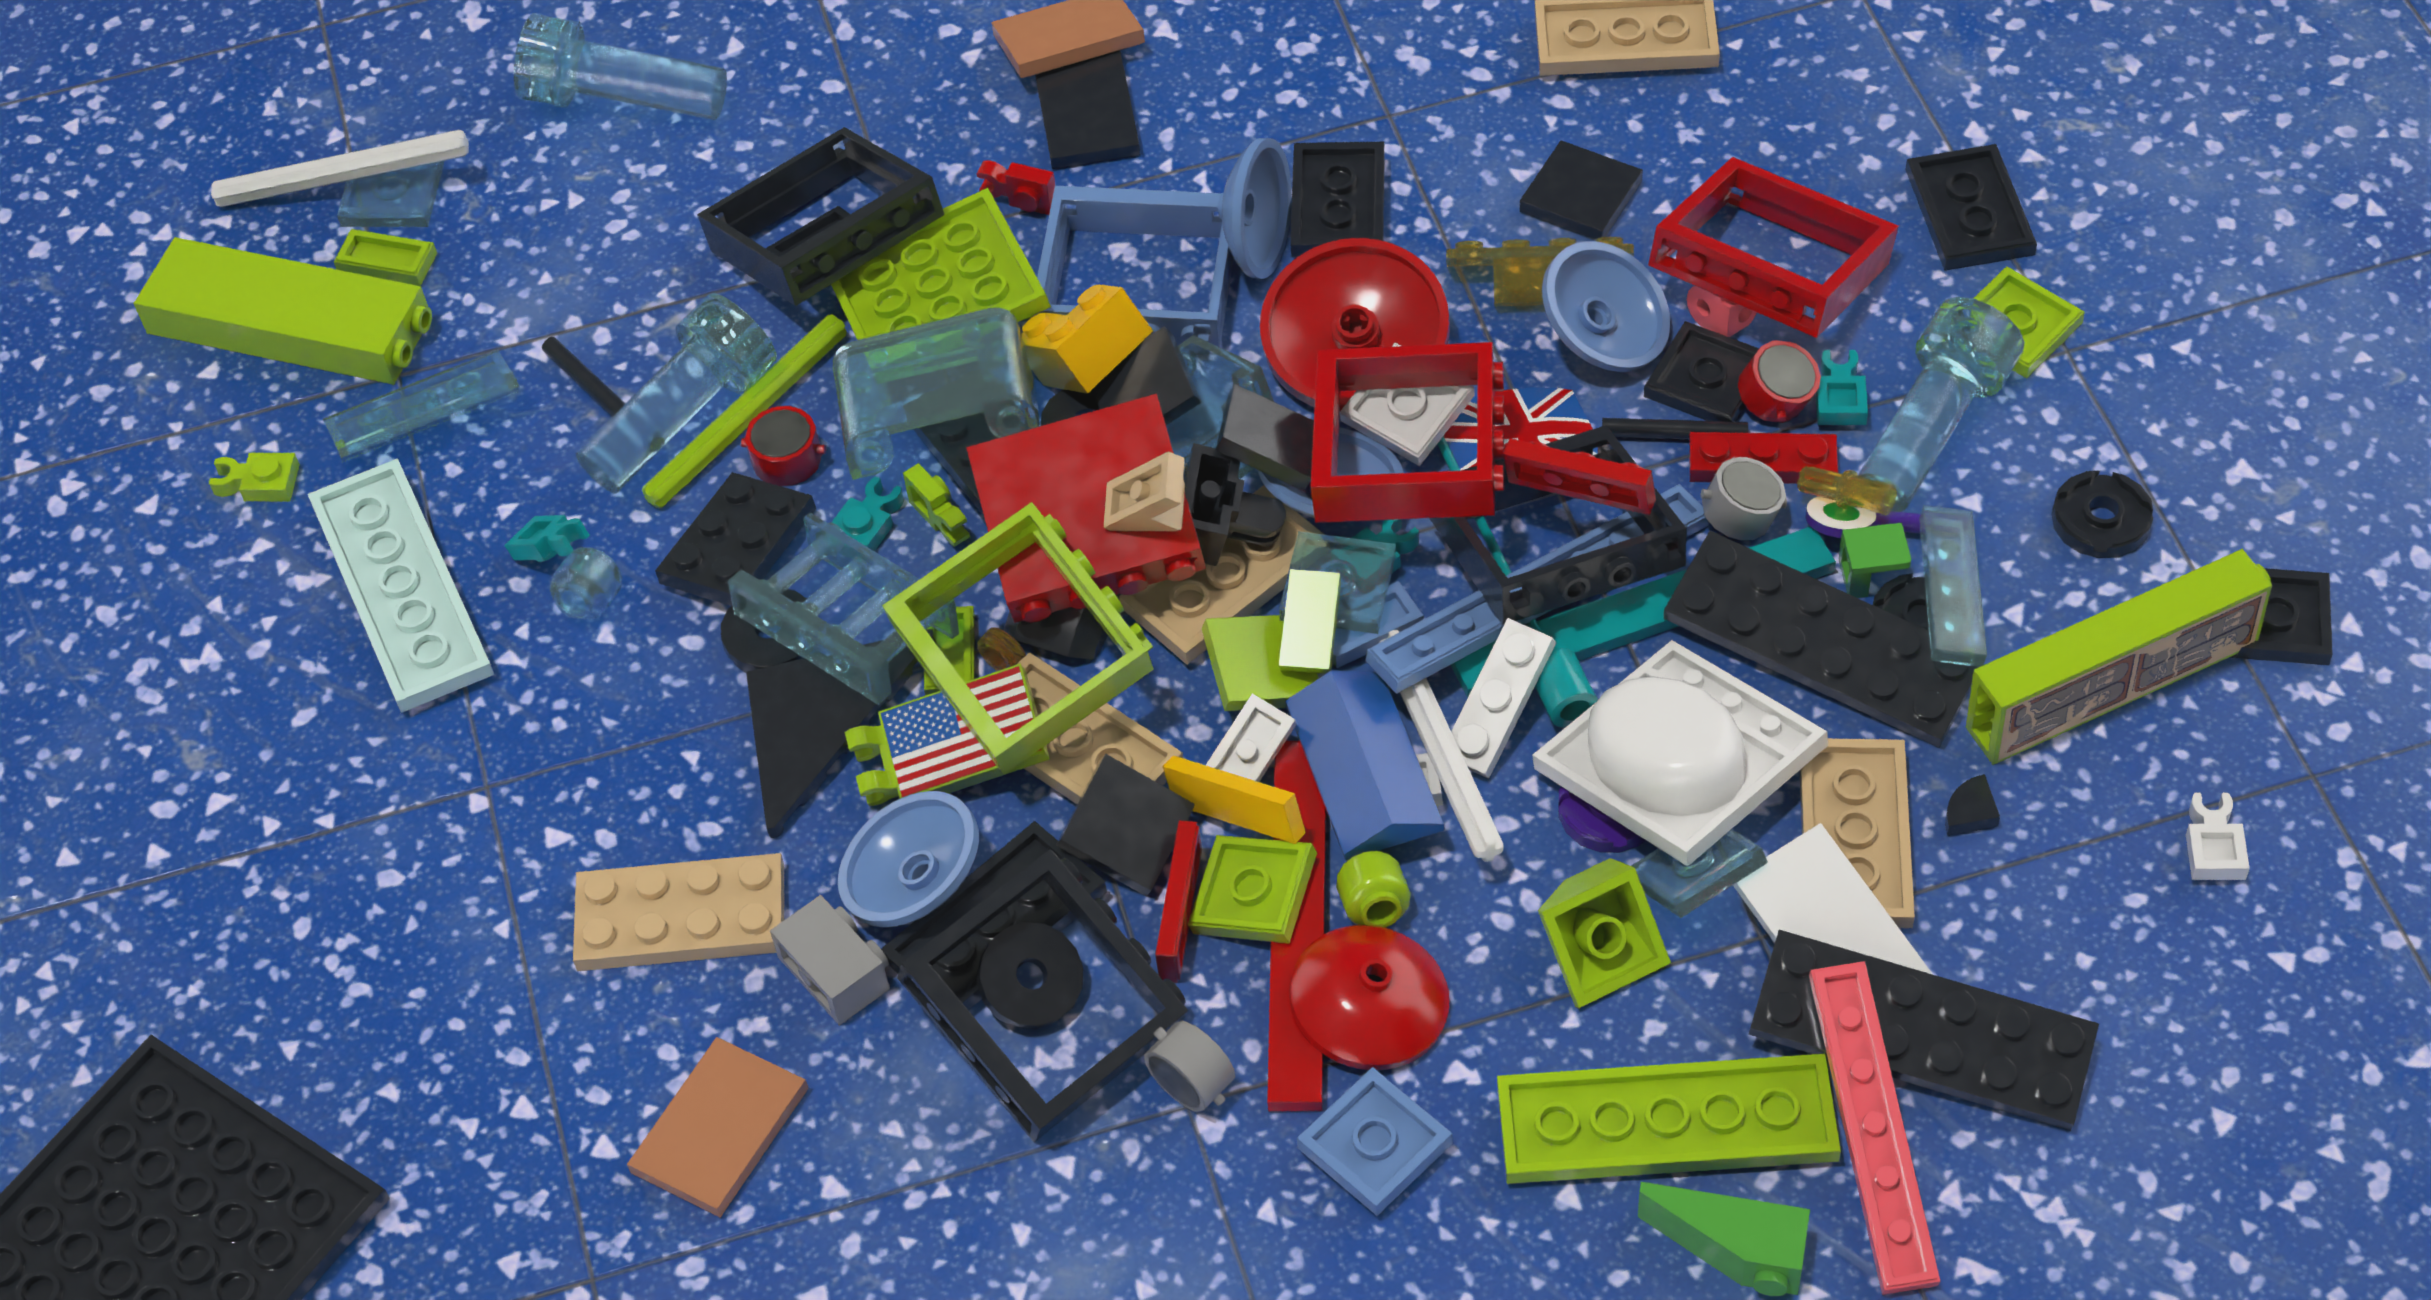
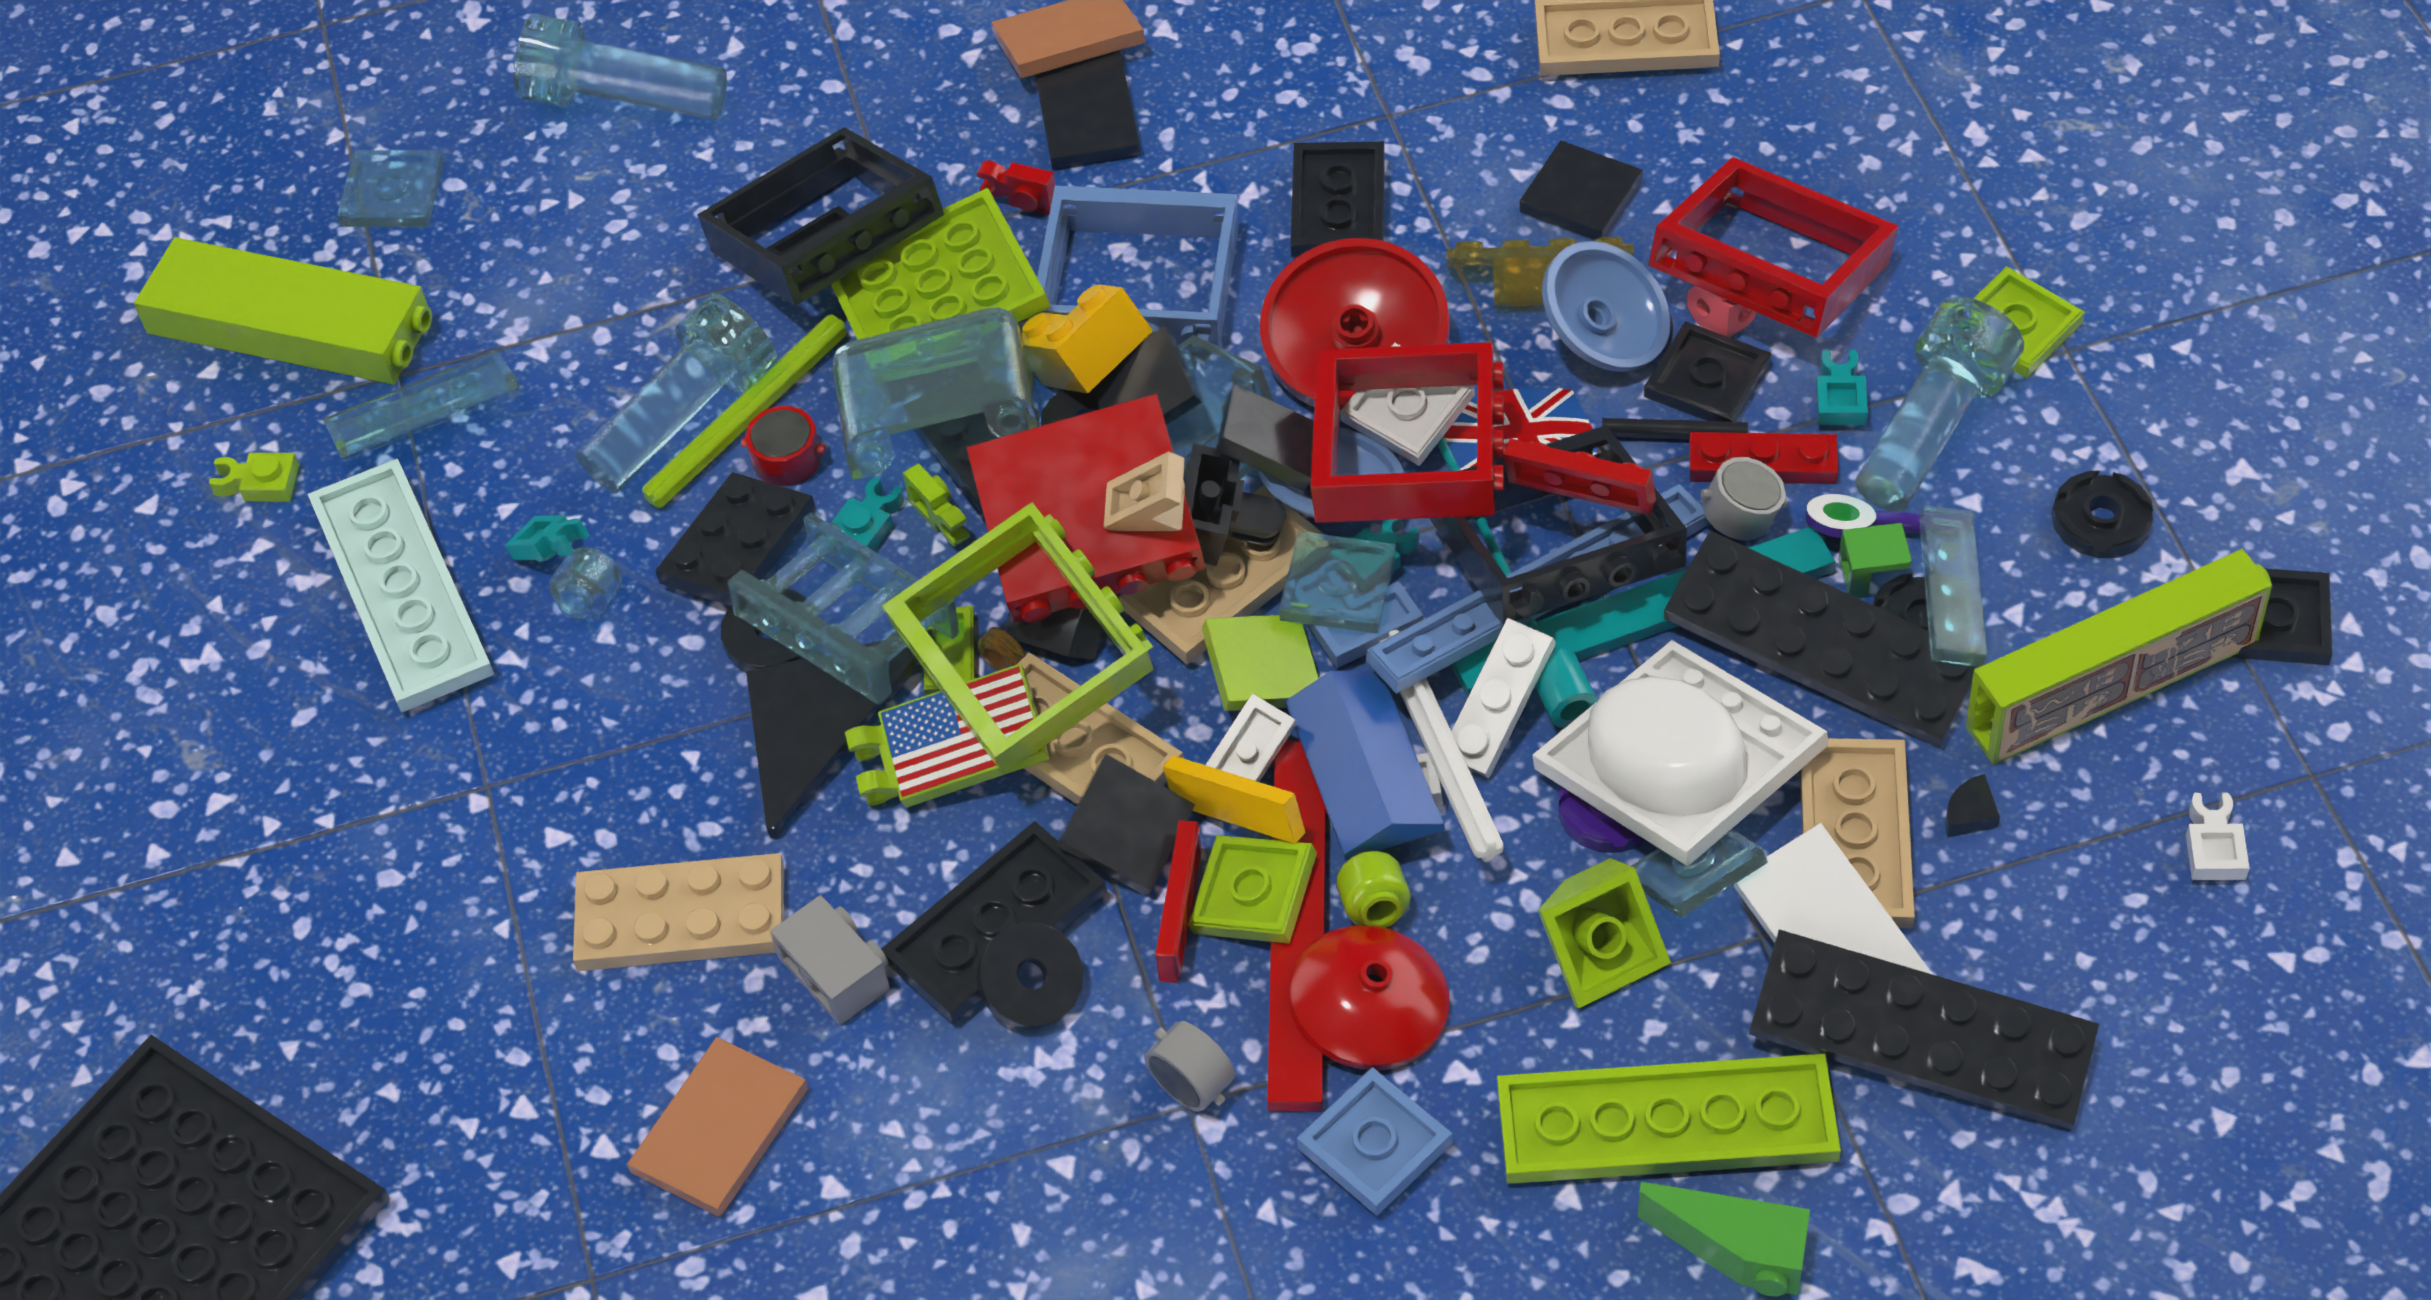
(340, 168): white axle -> none
(386, 256): lime tile -> none
(582, 375): black bar -> none
(908, 859): medium blue dish -> none
(980, 1049): black window -> none
(1257, 207): medium blue dish -> none
(1310, 621): tile -> none
(1779, 381): piece -> none
(1848, 489): clear yellow axle -> none
(1874, 1129): coral tile -> none
(1970, 207): black tile -> none

